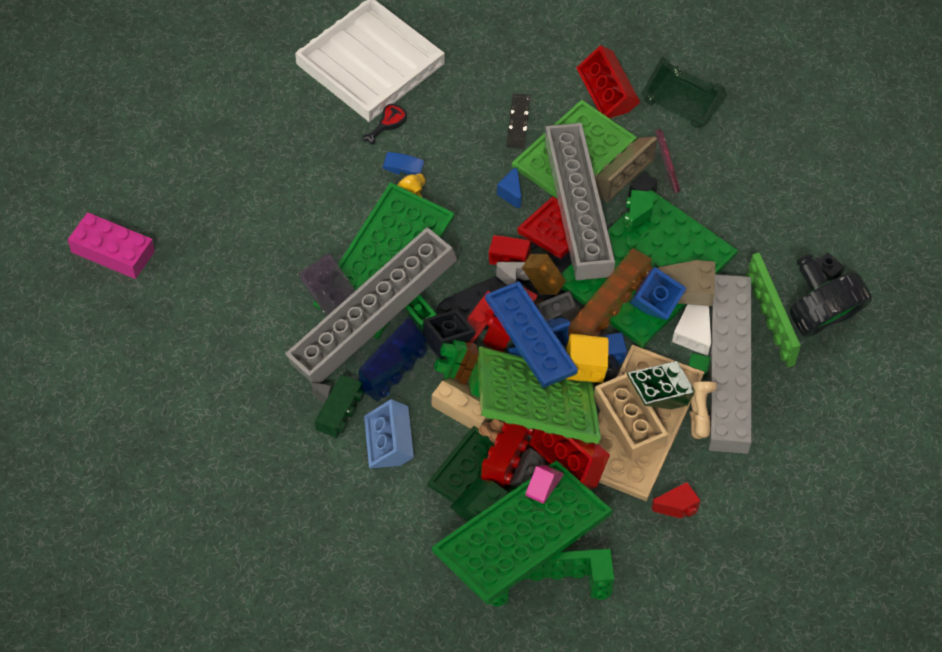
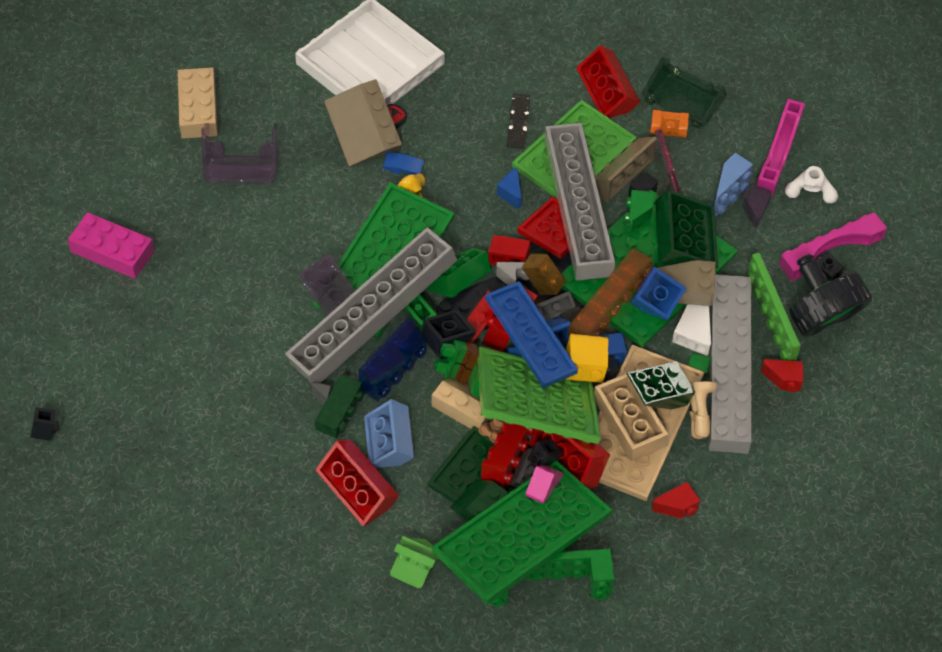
(43, 424): none -> black brick
(197, 102): none -> tan brick
(239, 169): none -> clear purple windscreen
(356, 482): none -> red slope
(363, 123): none -> dark tan slope
(413, 561): none -> bright green piece
(466, 270): none -> green wedge
(545, 453): none -> black brick
(670, 123): none -> orange piece
(685, 229): none -> dark green slope
(733, 181): none -> medium blue slope
(755, 203): none -> clear purple slope
(781, 145): none -> dark pink arch
(784, 374): none -> red slope
(814, 181): none -> white head
(862, 231): none -> dark pink arch

